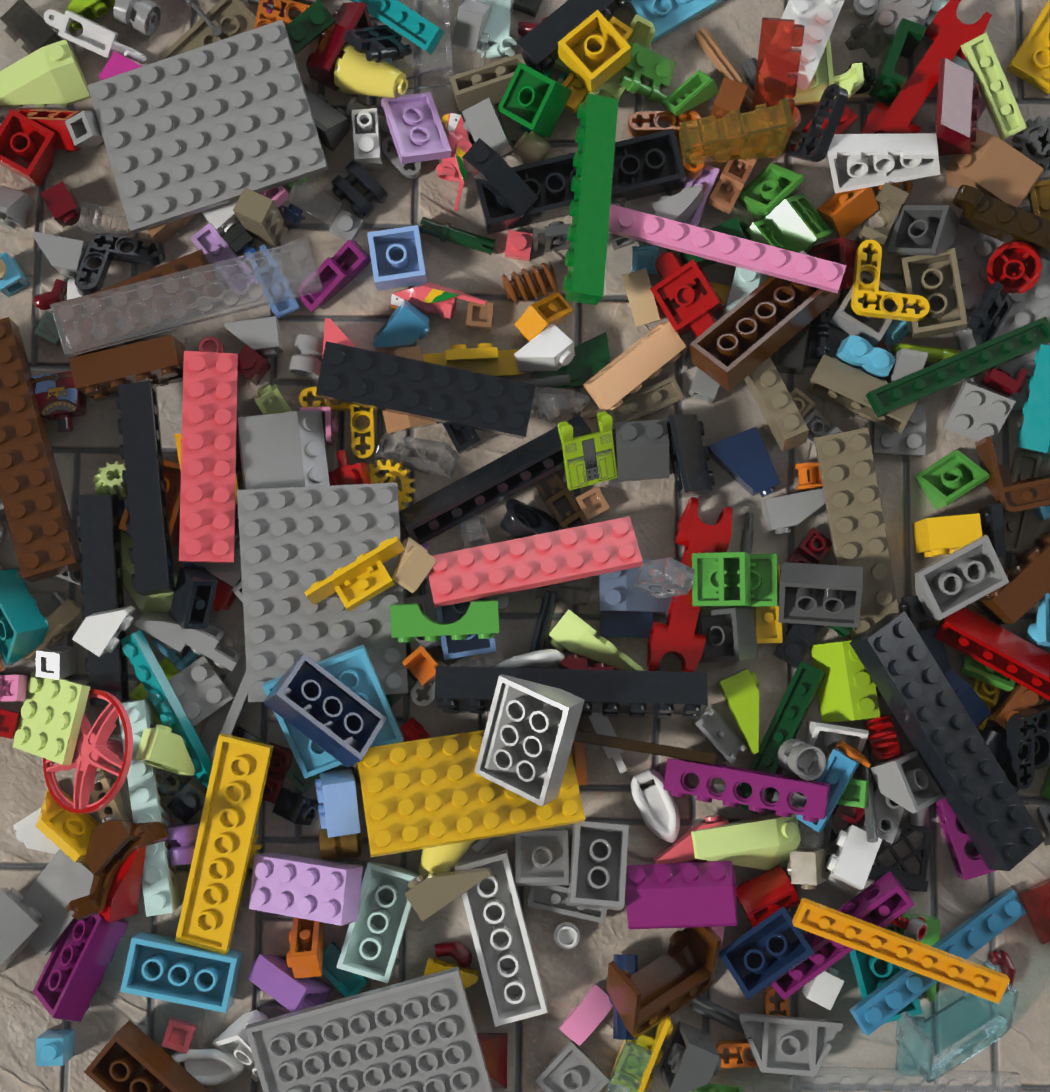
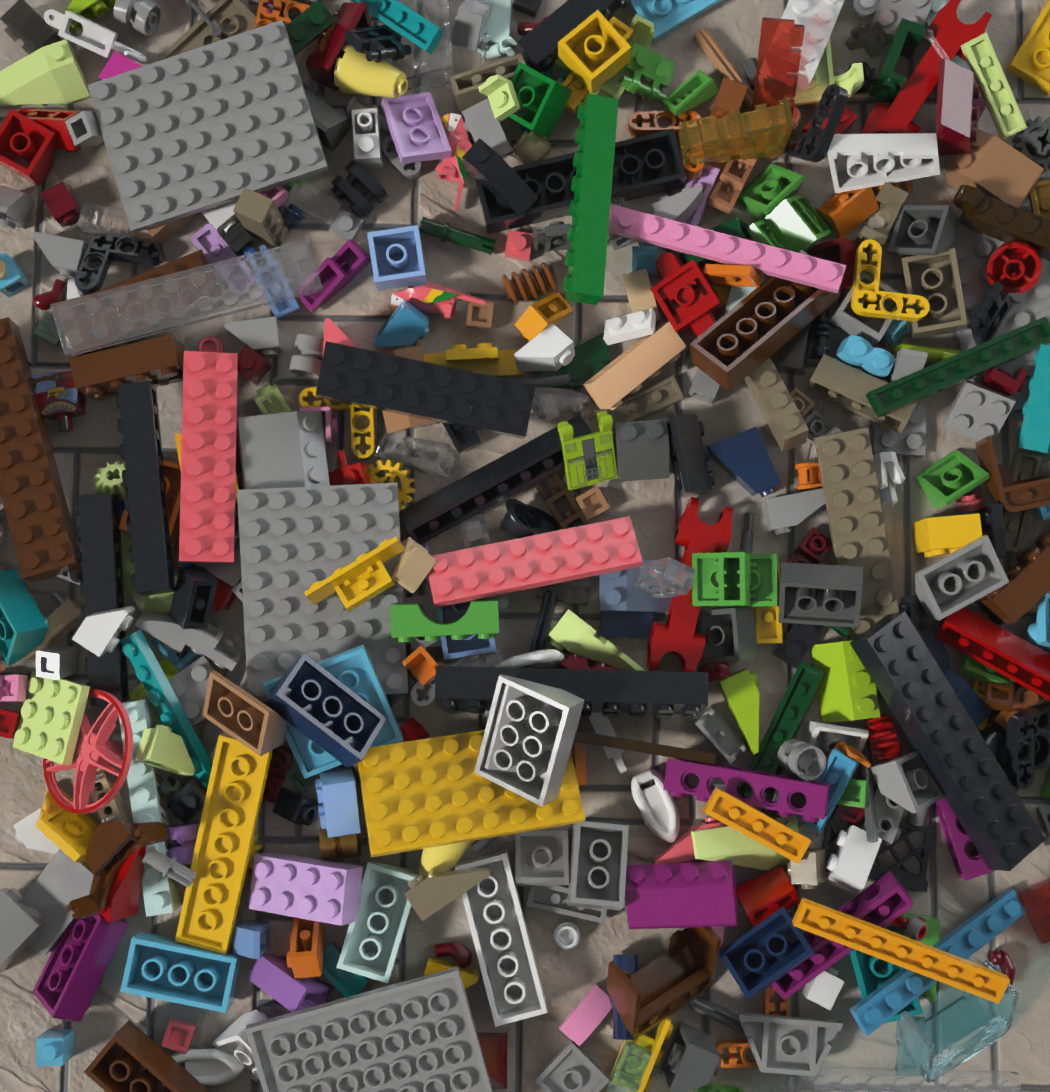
(169, 867): none -> light grey axle
(243, 715): none -> medium nougat slope
(251, 938): none -> medium blue slope
(501, 96): none -> yellowish green bracket
(629, 326): none -> white plate
(720, 673): none -> dark red arm
(732, 275): none -> orange panel
(757, 825): none -> light orange plate
(888, 476): none -> white rock
(929, 35): none -> clear hinge
(970, 502): none -> coral plate
(999, 696): none -> reddish brown tile

